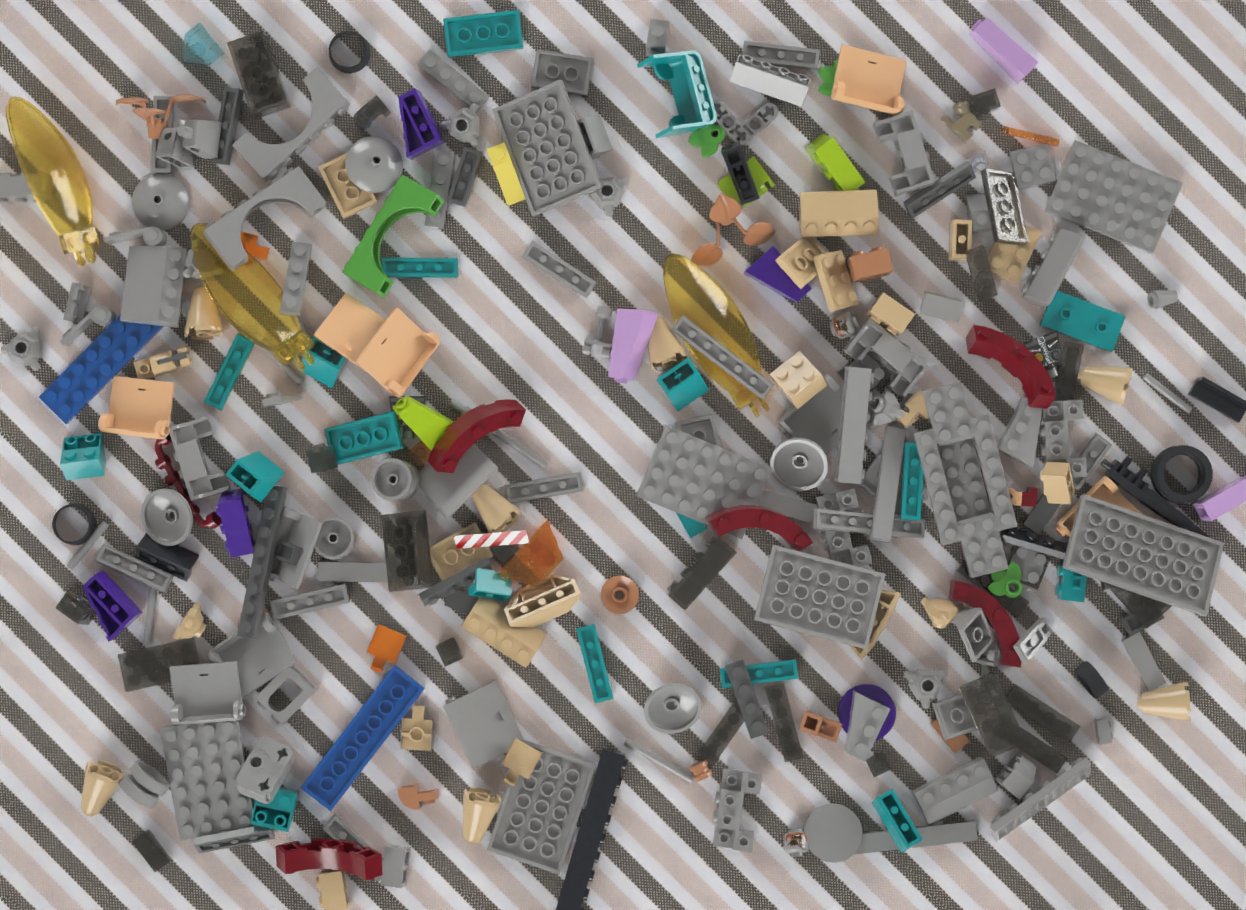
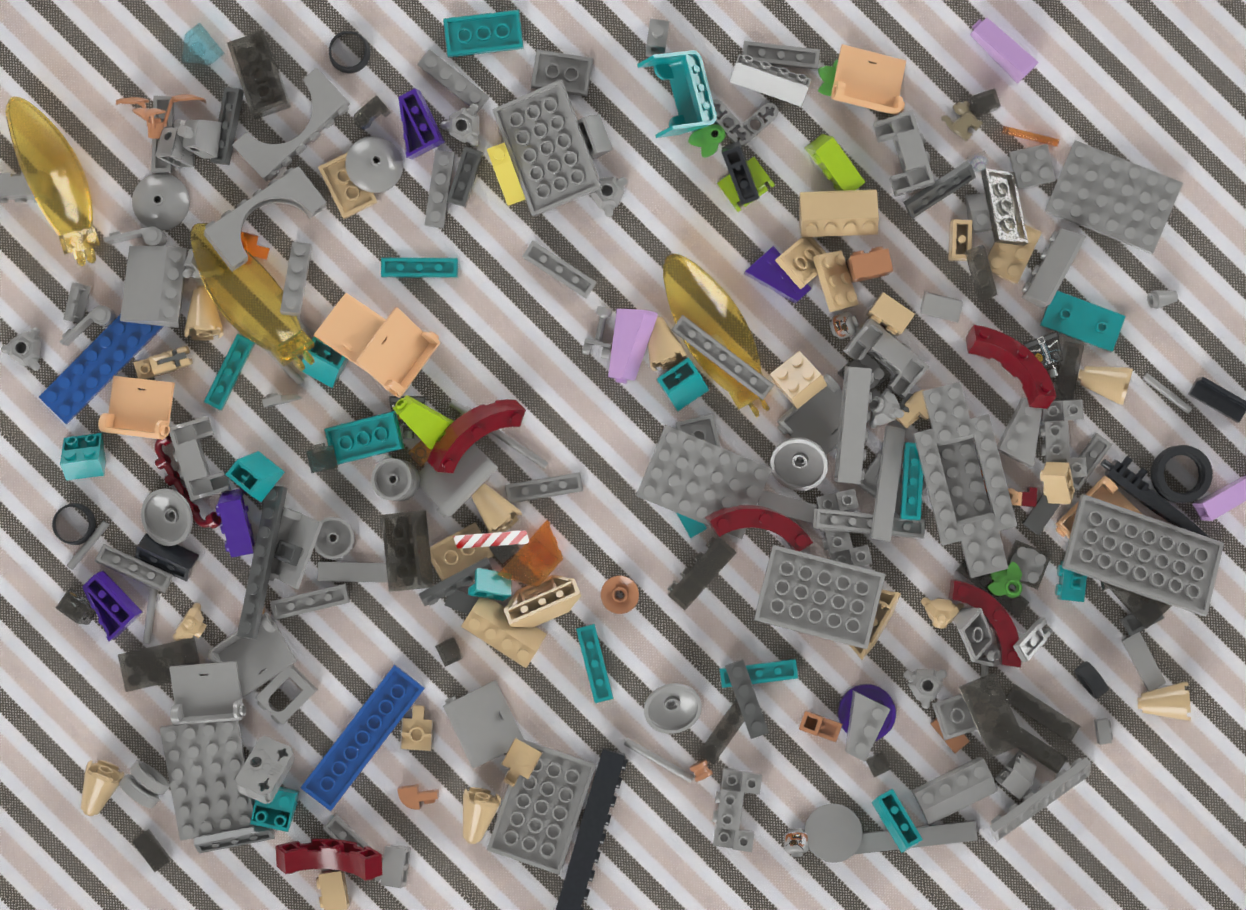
(385, 647): orange piece -> none
(405, 199): bright green arch -> none
(724, 212): nougat plant -> none
(784, 722): clear smoke plate -> none
(1034, 542): black plate -> none

